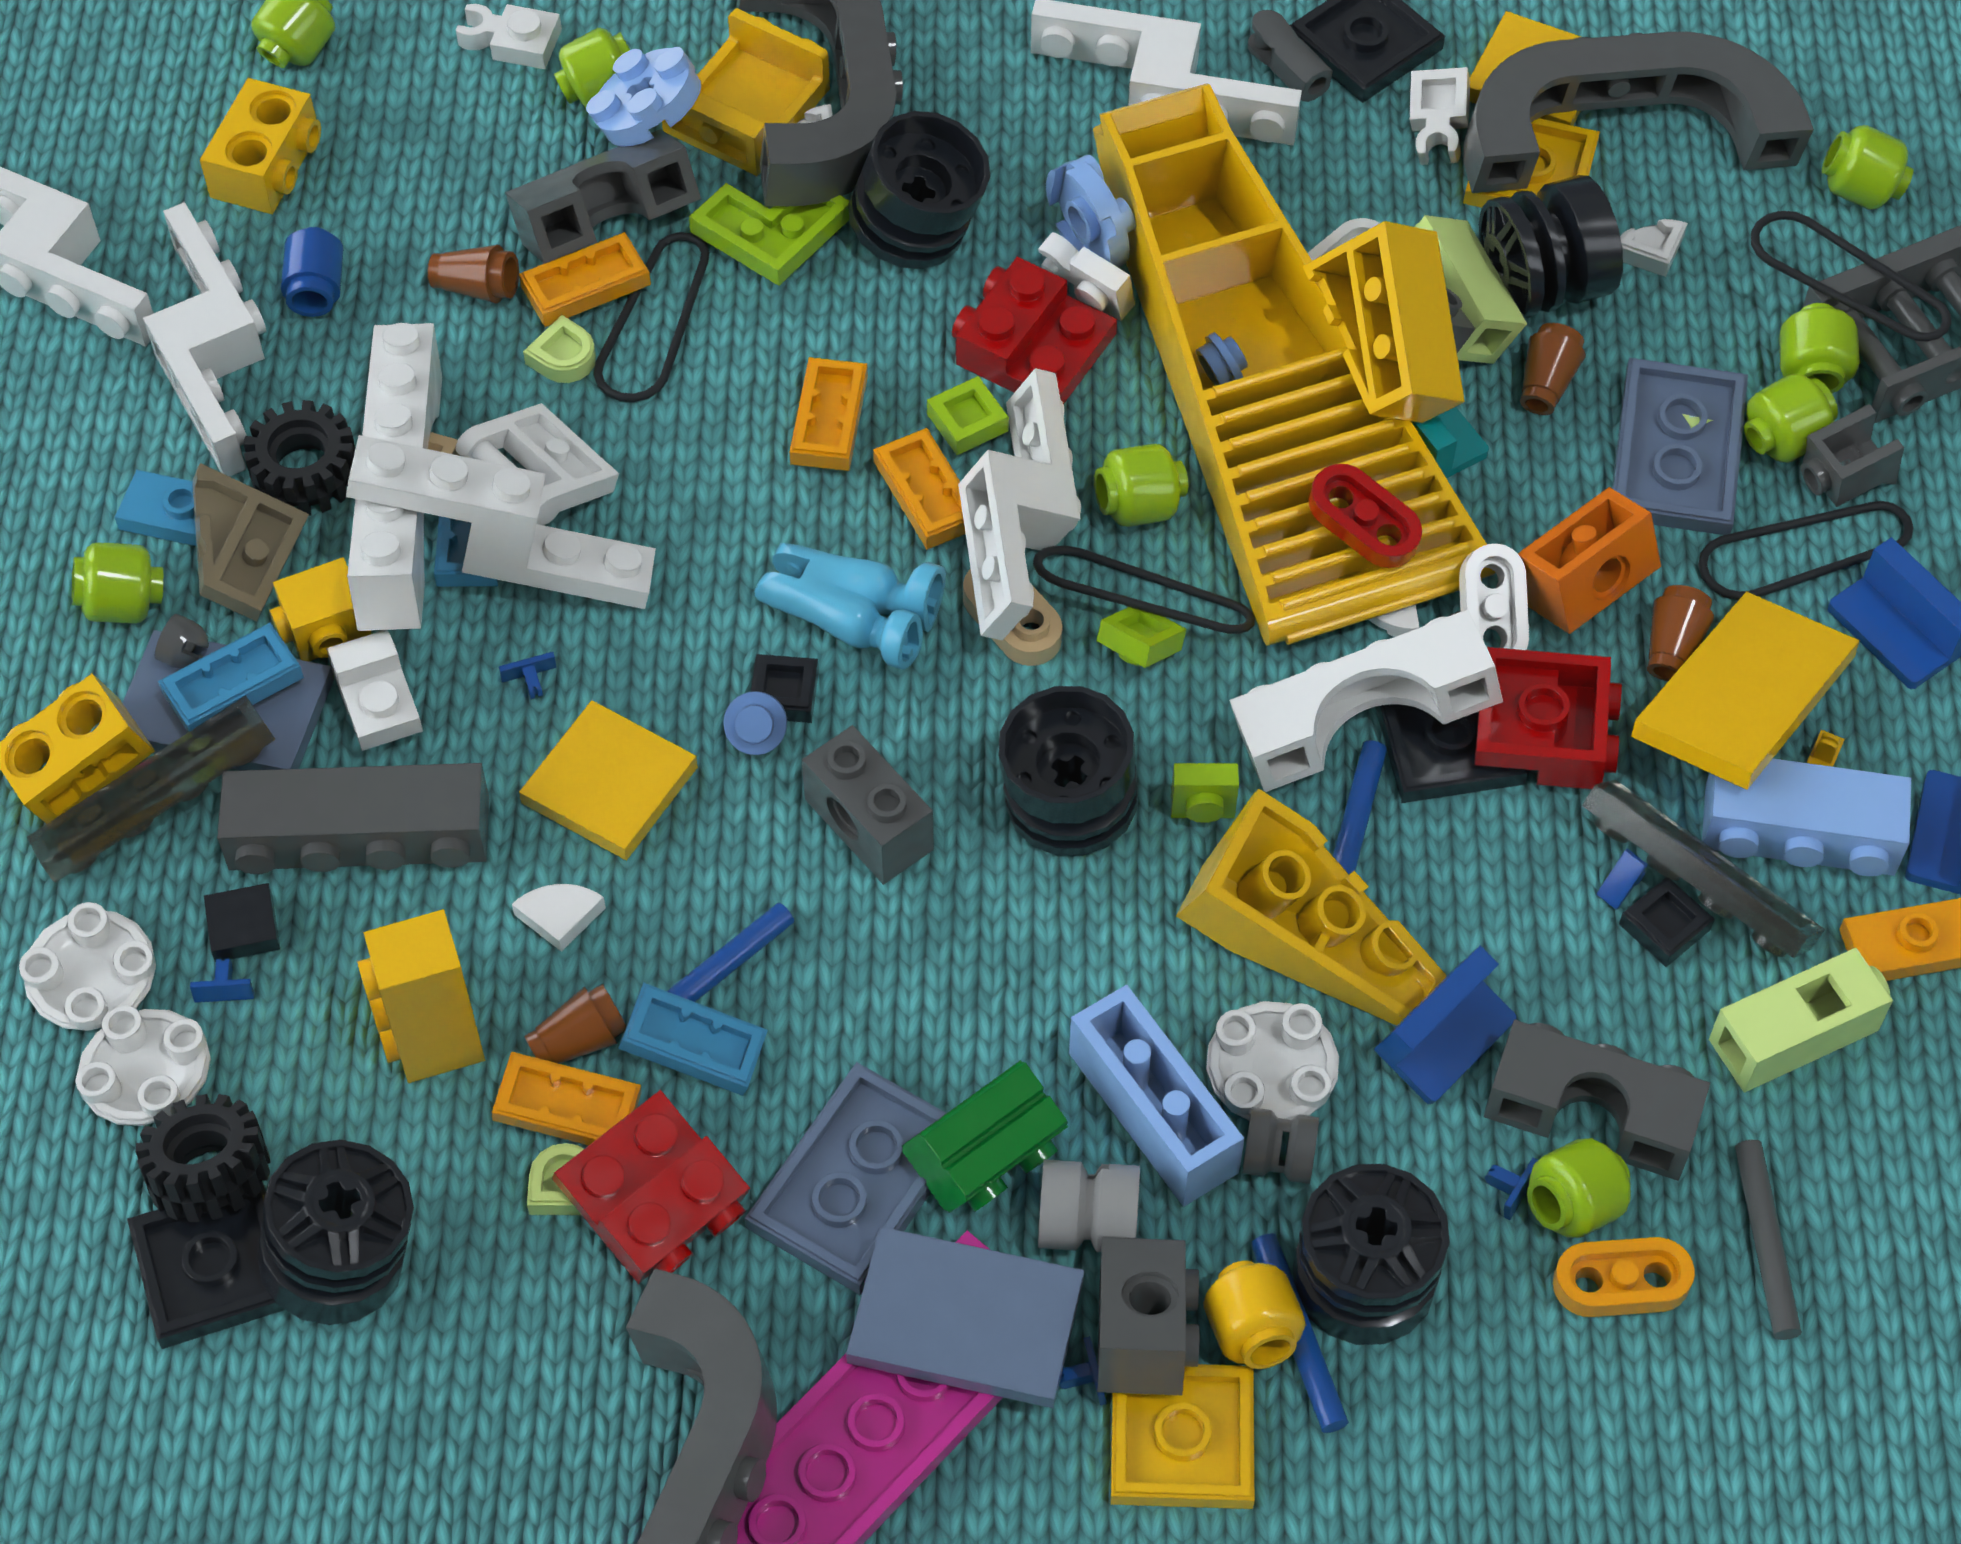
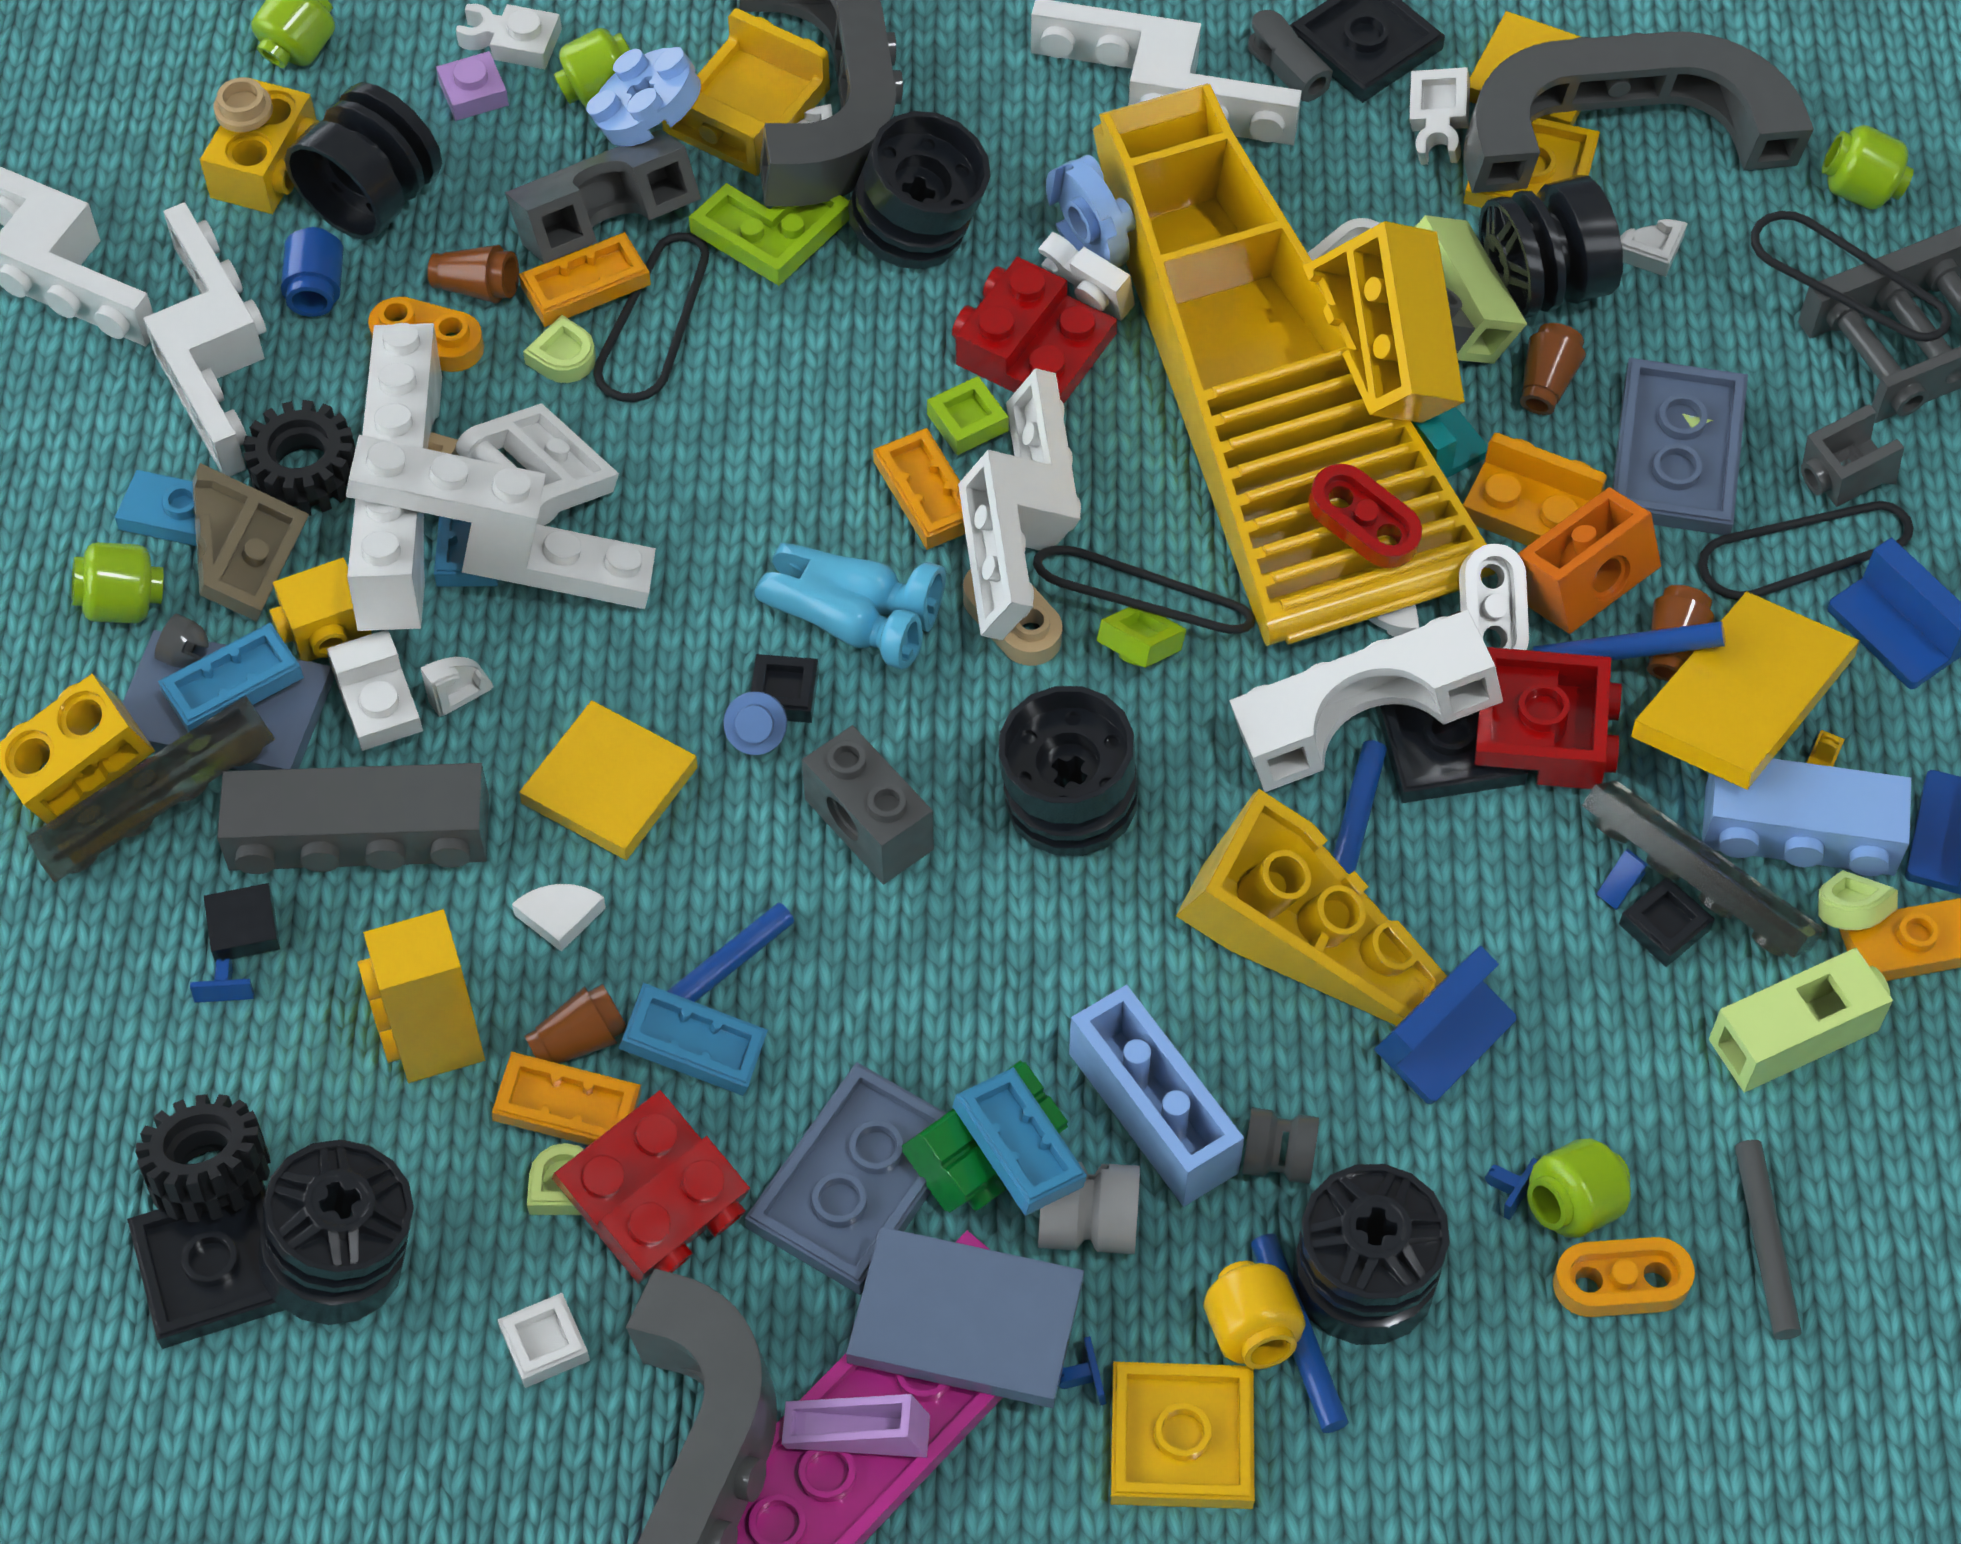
(87, 967): white dish -> none
(142, 1065): white dish -> none
(242, 105): none -> tan plate
(363, 161): none -> black wheel
(454, 683): none -> white tile
(455, 351): none -> light orange plate
(472, 85): none -> lavender plate
(528, 669): blue piece -> none
(543, 1340): none -> white tile
(828, 414): light orange plate -> none
(858, 1425): none -> lavender piece
(1019, 1141): none -> dark azure plate
(1140, 485): lime head -> none
(1144, 1316): dark grey brick -> none
(1204, 791): lime plate -> none
(1221, 359): medium blue plate -> none
(1272, 1059): white dish -> none
(1528, 489): none -> light orange bracket
(1645, 643): none -> blue bar
(1651, 1103): dark grey arch -> none
(1786, 414): lime head -> none
(1820, 345): lime head -> none
(1855, 902): none -> yellowish green tile

